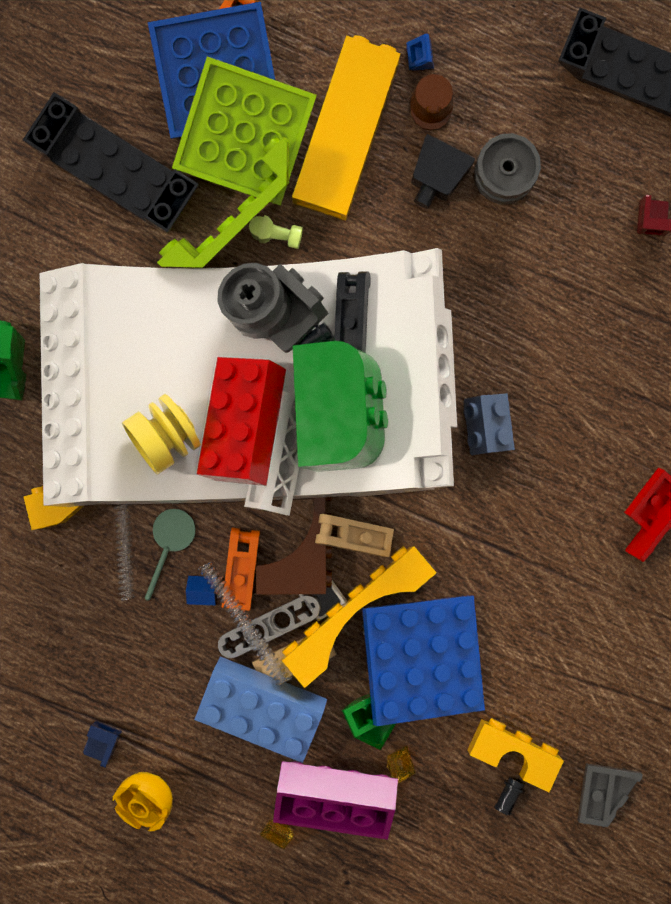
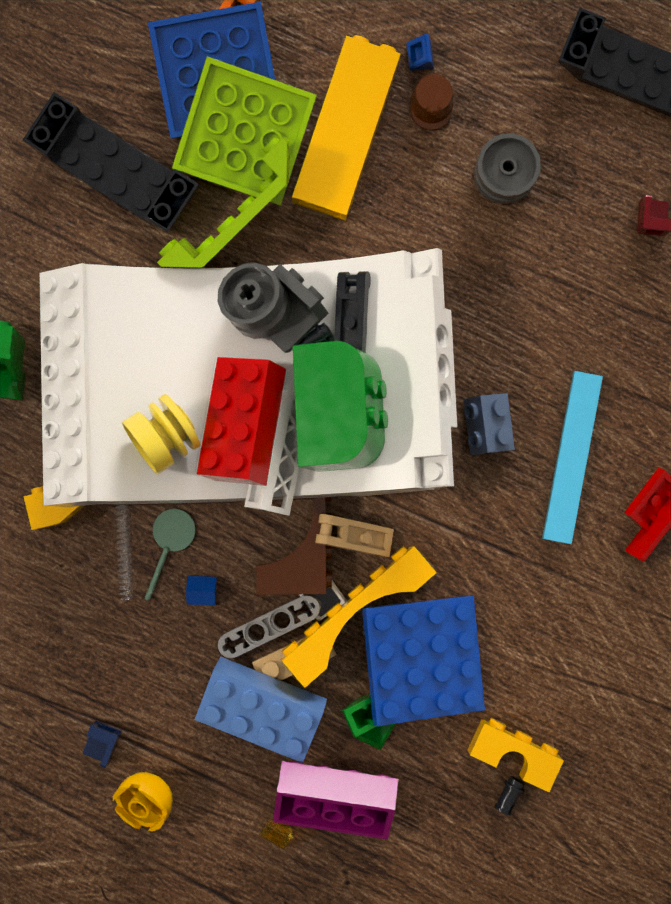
(242, 566): orange plate -> none
(253, 633): clear piece -> none
(264, 230): yellowish green leg -> none
(400, 764): clear yellow slope -> none
(439, 171): black torso -> none
(572, 457): none -> medium azure tile
(604, 792): dark grey wing -> none

